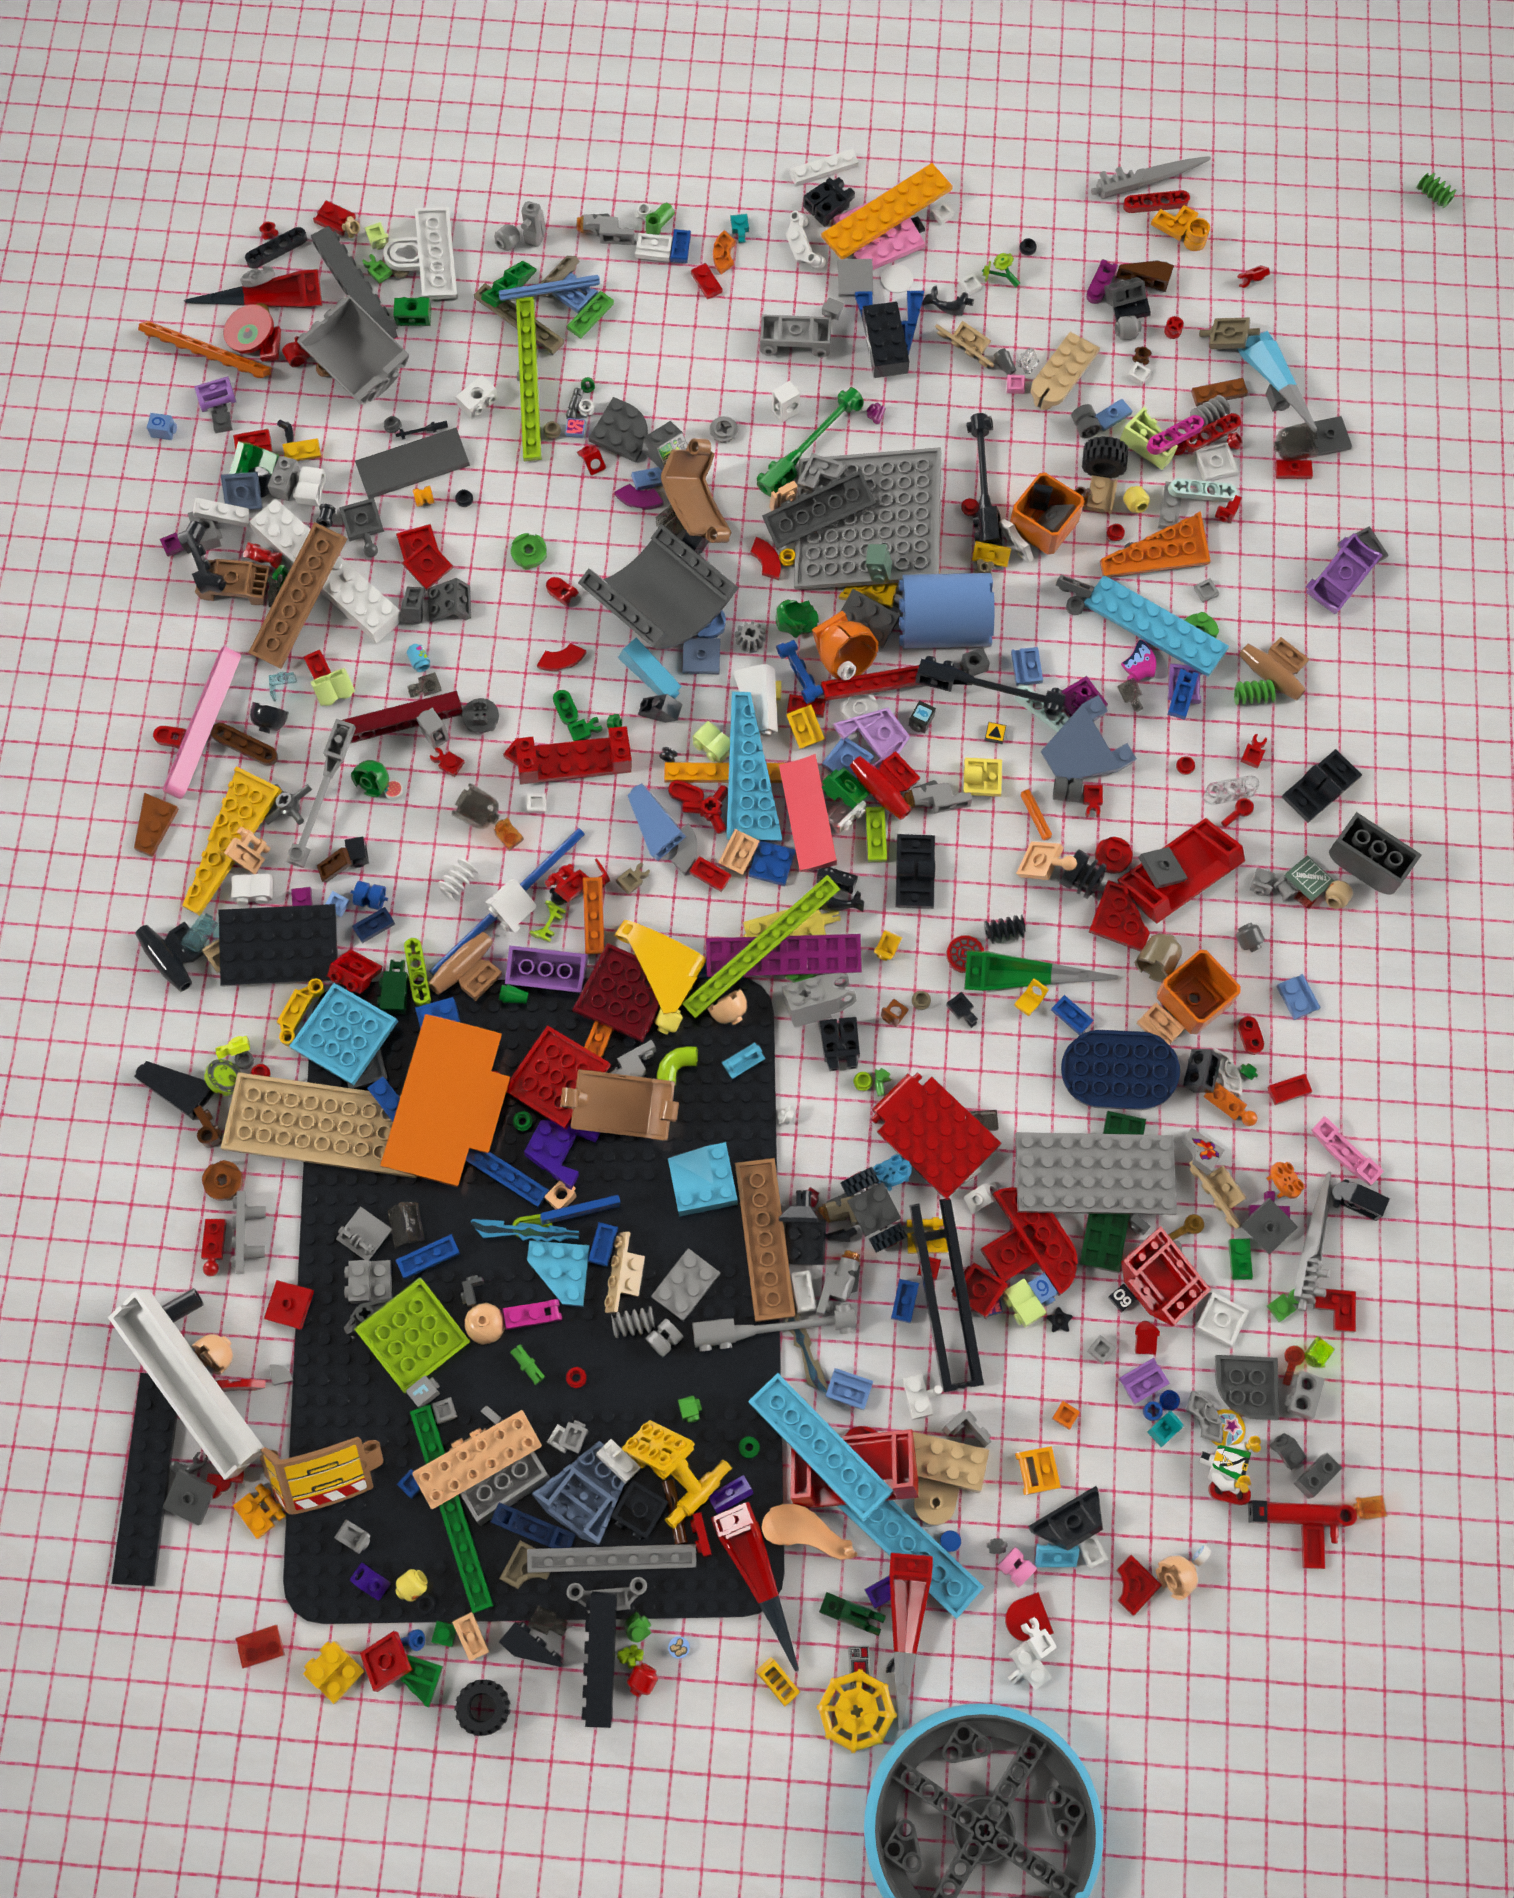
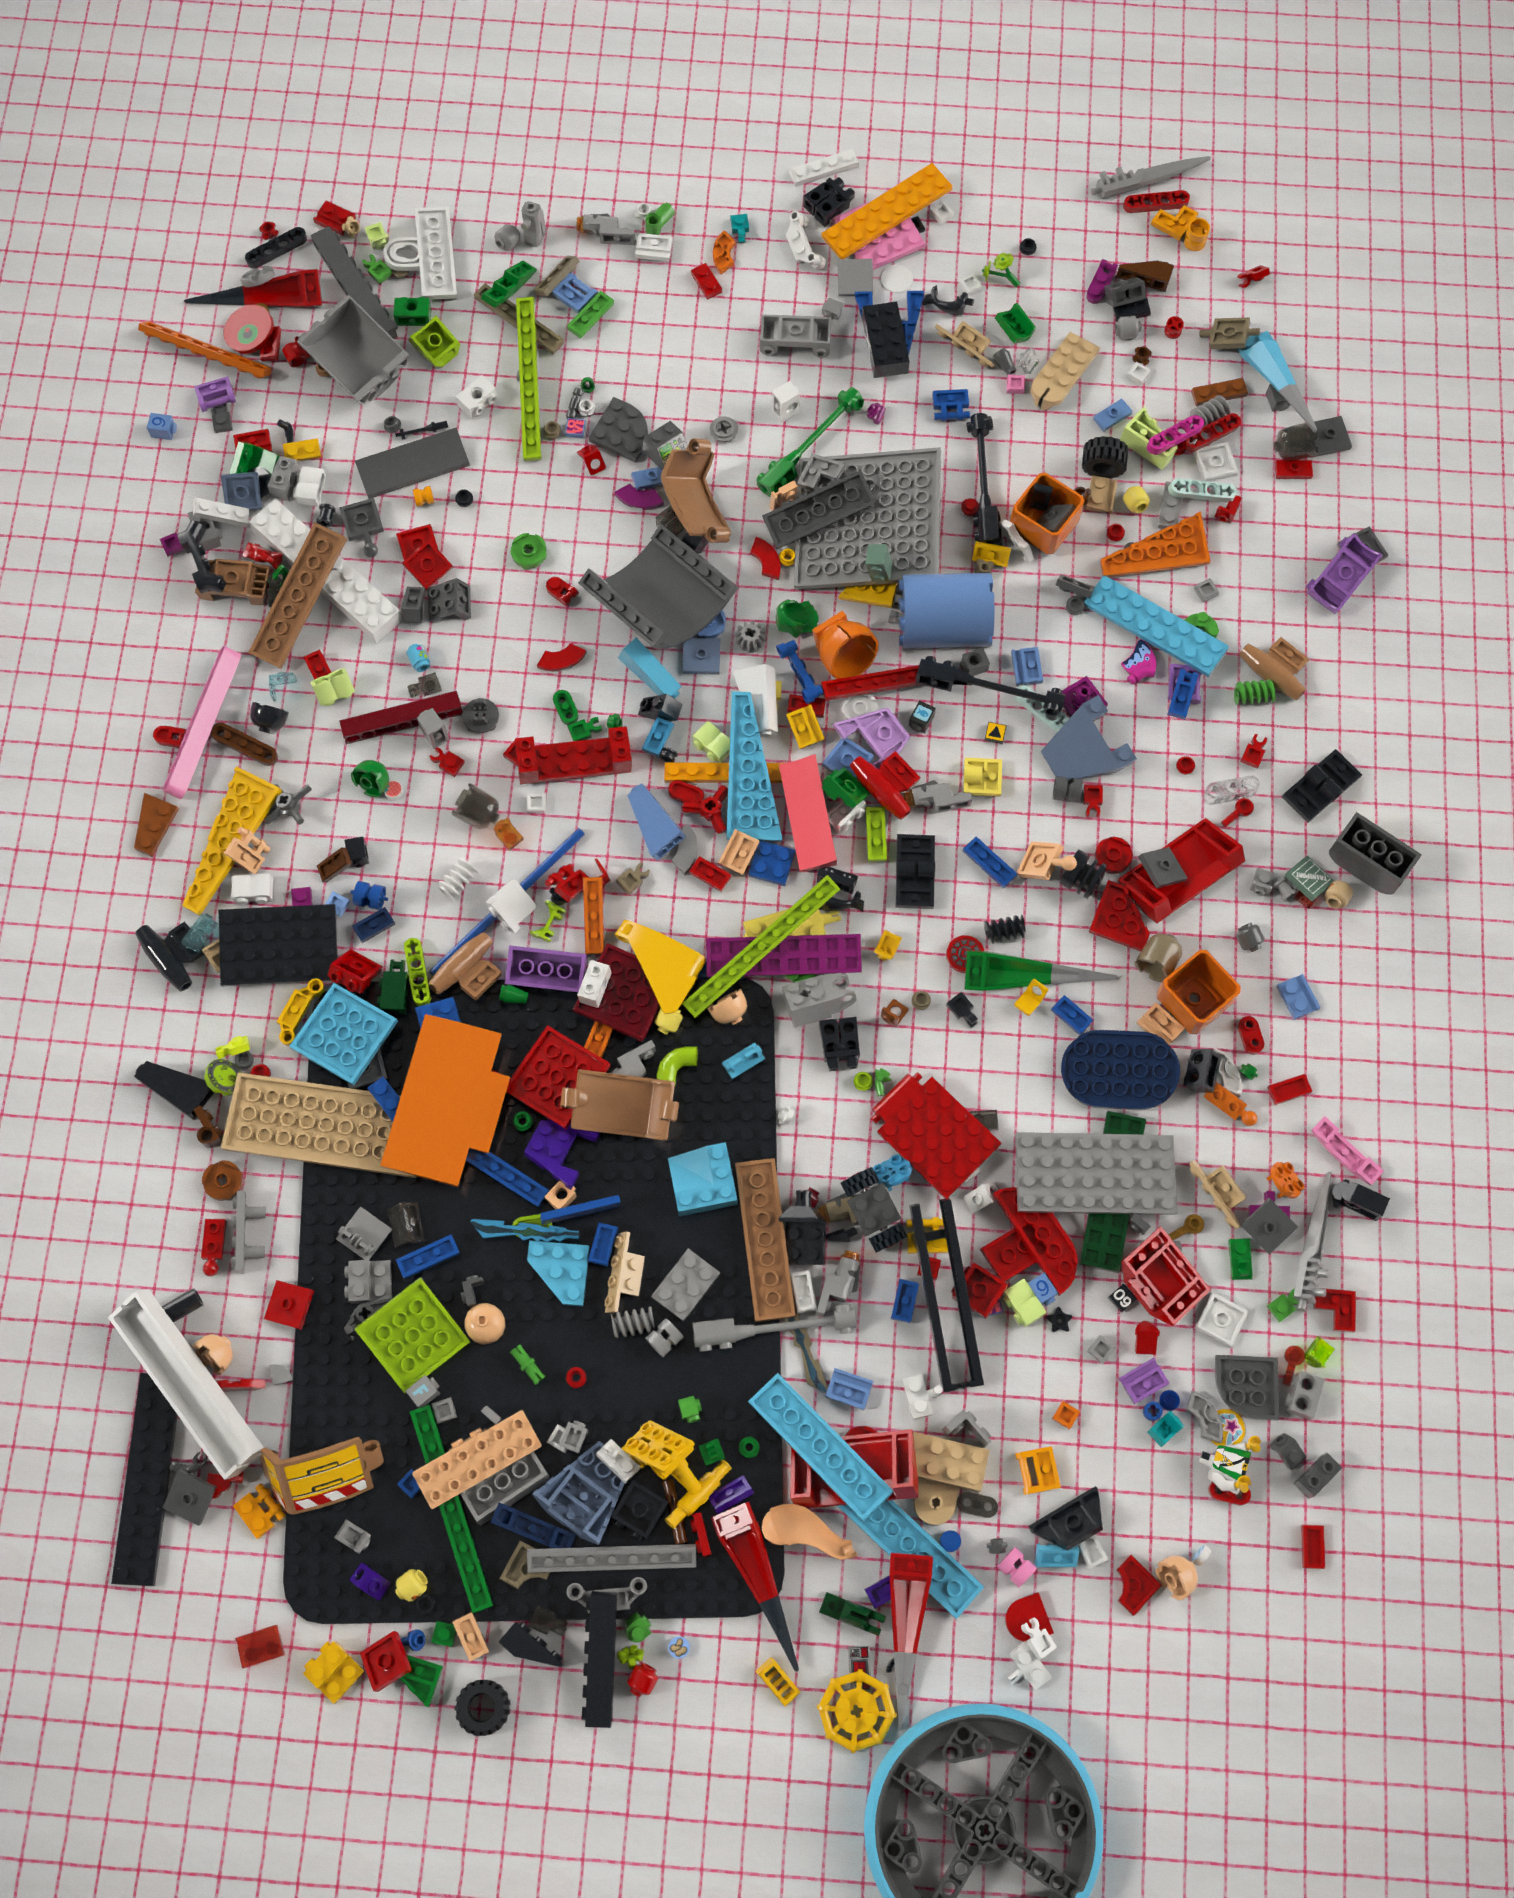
(335, 754): light grey bar -> none
(435, 343): none -> lime slope
(531, 1314): dark pink plate -> none
(550, 287): medium blue axle -> none
(594, 983): none -> white brick
(657, 737): none -> dark azure plate
(680, 246): blue plate -> none
(712, 1452): none -> green tile
(846, 670): white tile -> none
(871, 614): dark grey plate -> none
(951, 399): none -> blue plate
(977, 1505): none -> clear smoke plate
(989, 862): none -> blue plate
(1016, 324): none -> green bracket
(1036, 814): orange axle -> none
(1086, 421): dark grey wheel -> none
(1130, 692): clear smoke plate -> none
(1203, 1150): light grey tile -> none
(1234, 440): red plate -> none
(1301, 1514): red piece -> none
(1370, 1507): clear orange bracket -> none
(1436, 190): bright green piece -> none

